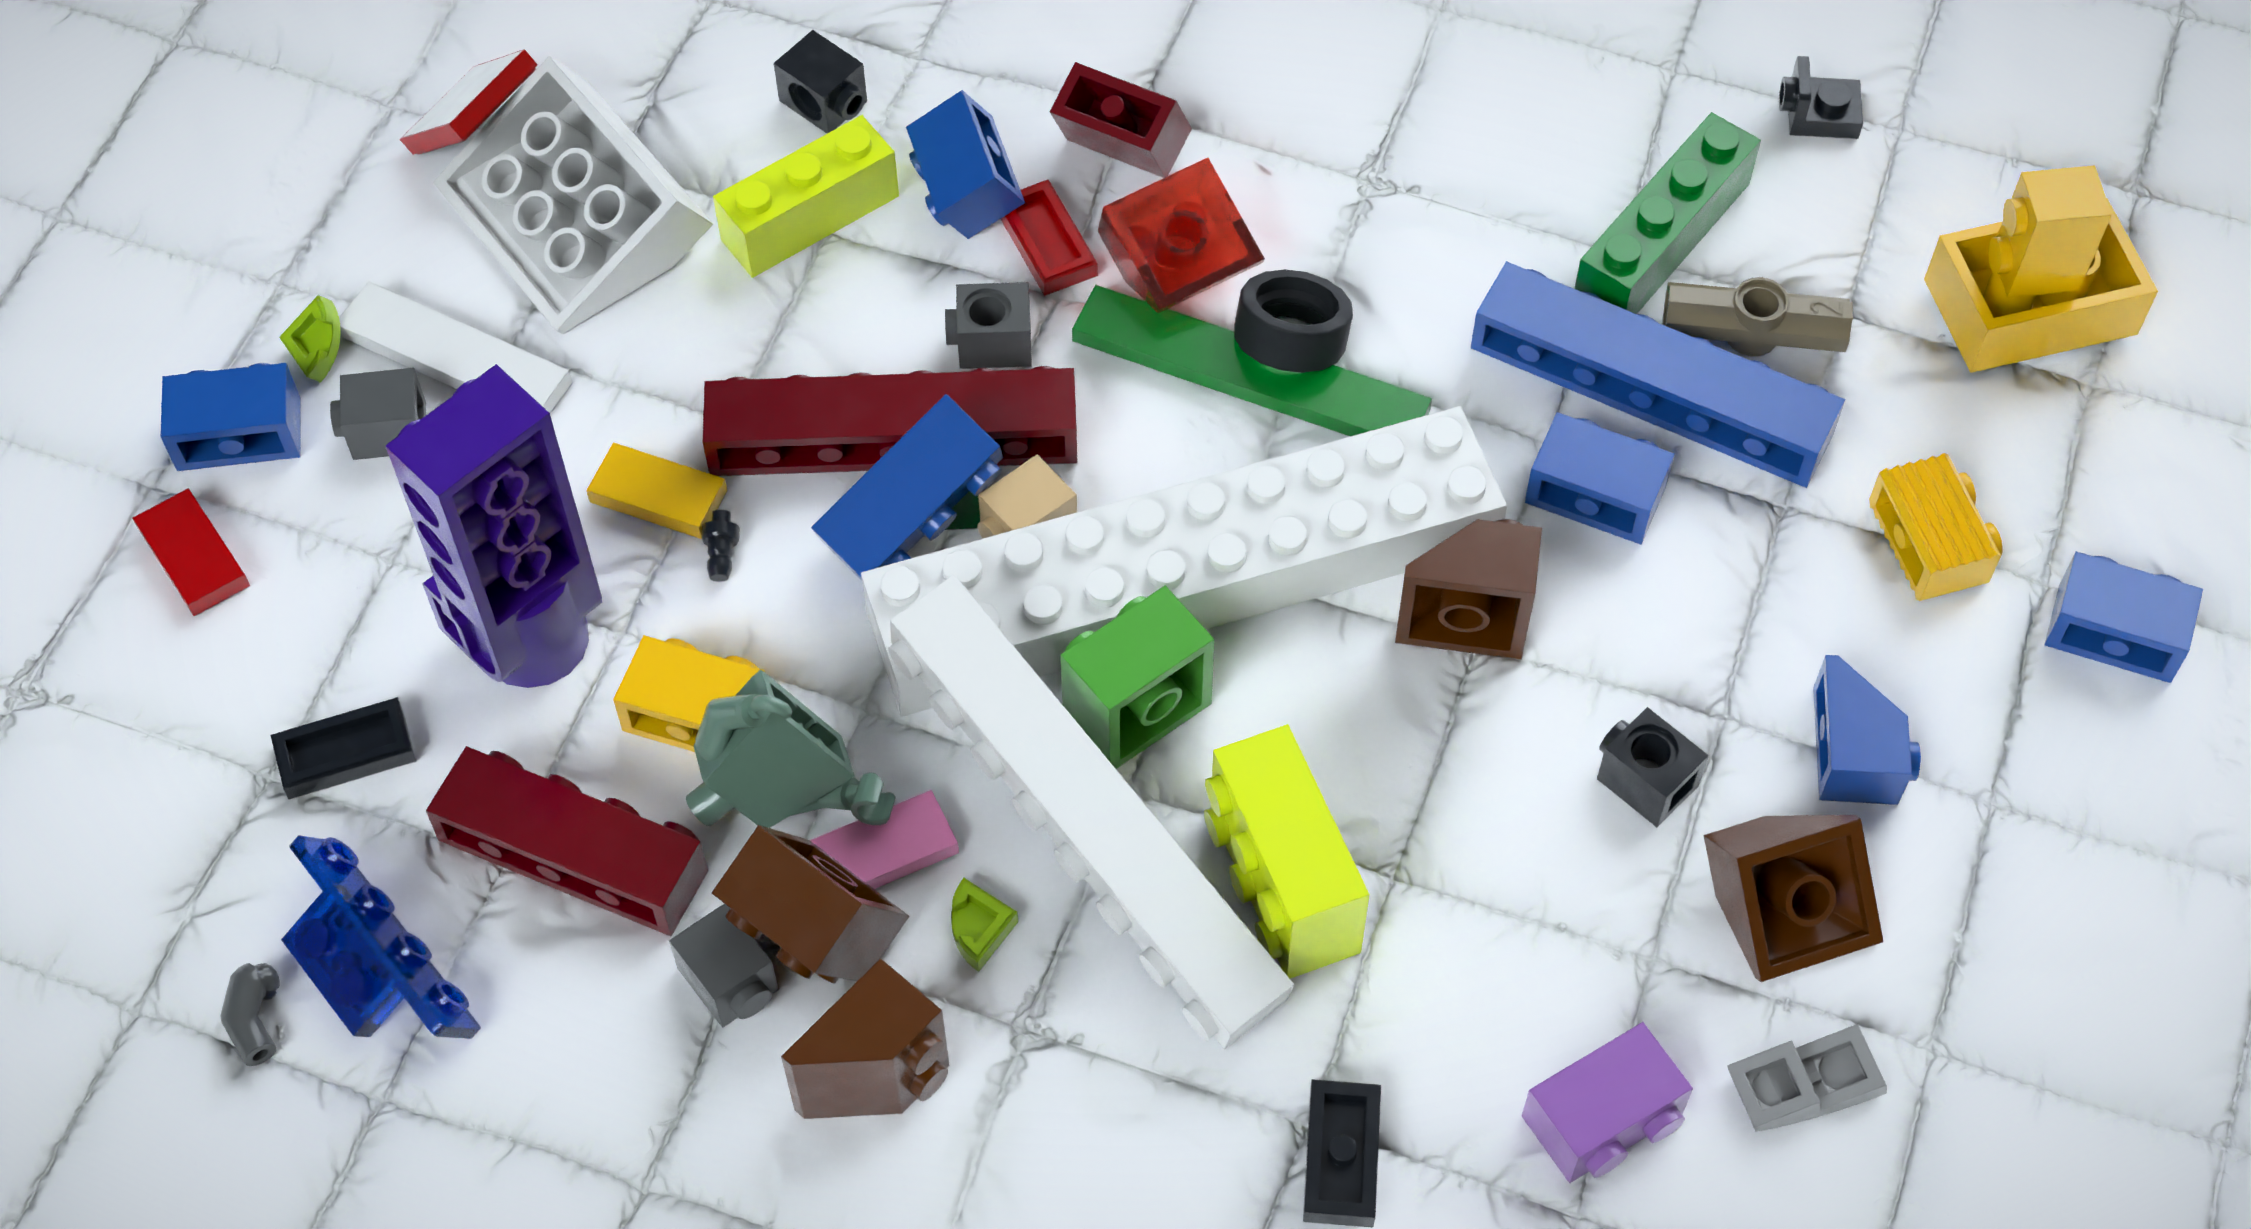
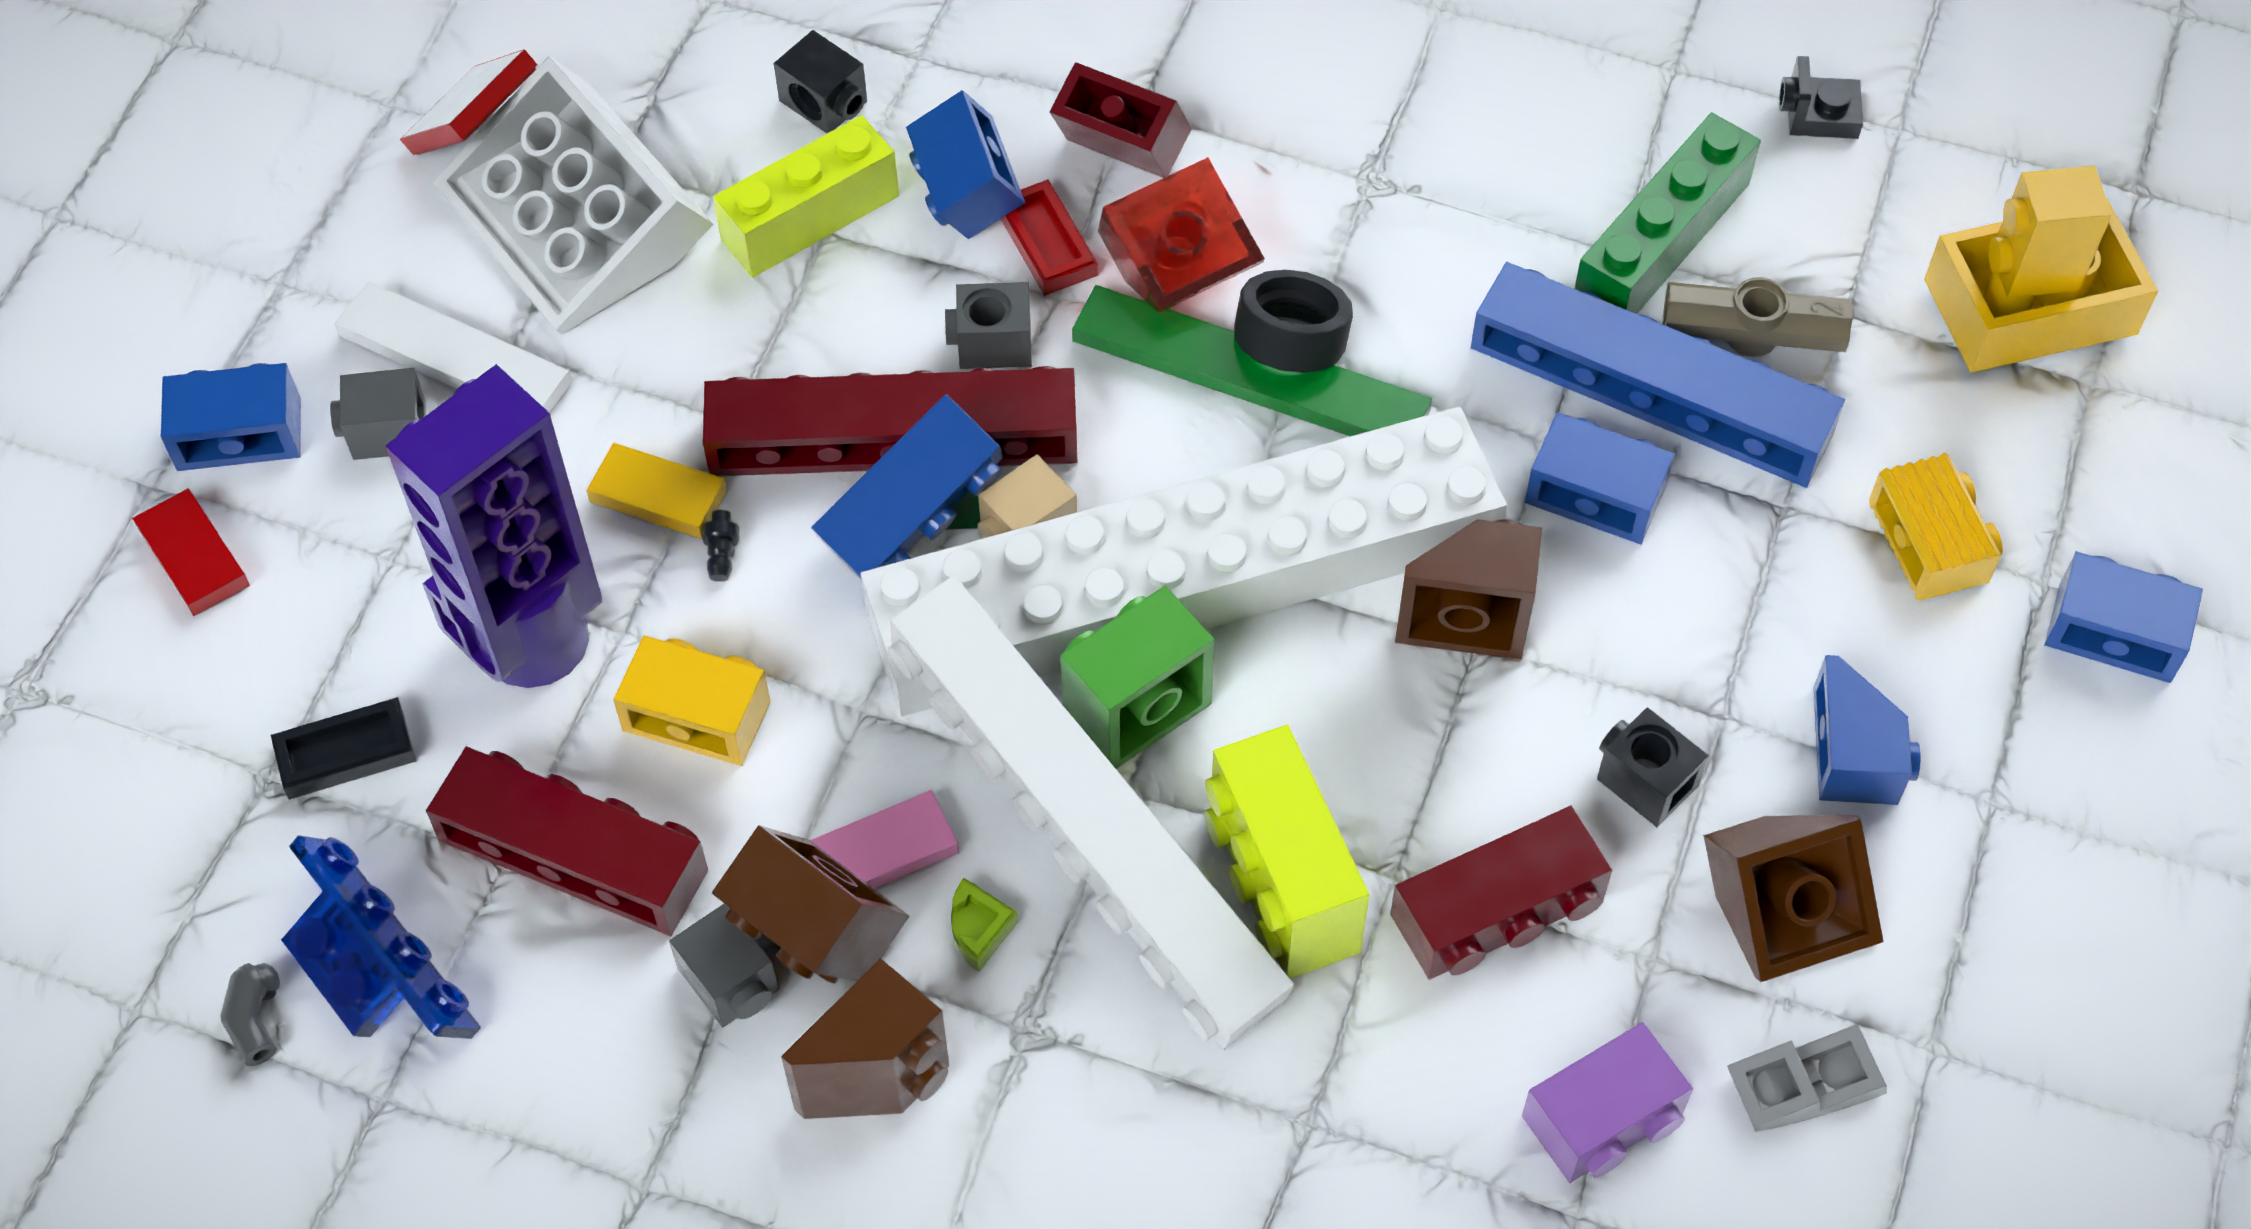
(314, 338): lime tile -> none
(776, 761): sand green torso -> none
(1342, 1153): black plate -> none
(1501, 893): none -> dark red brick

